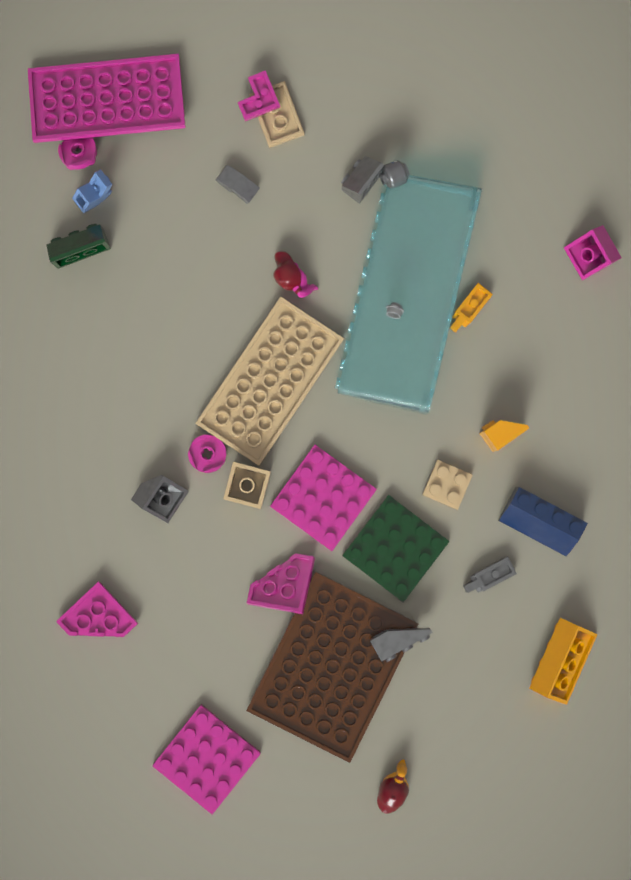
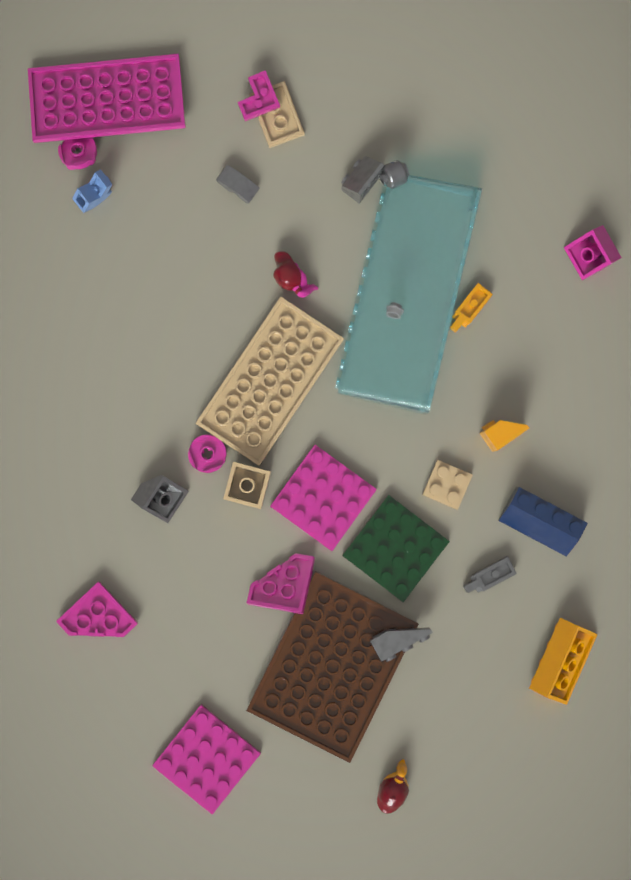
(77, 246): dark green slope -> none

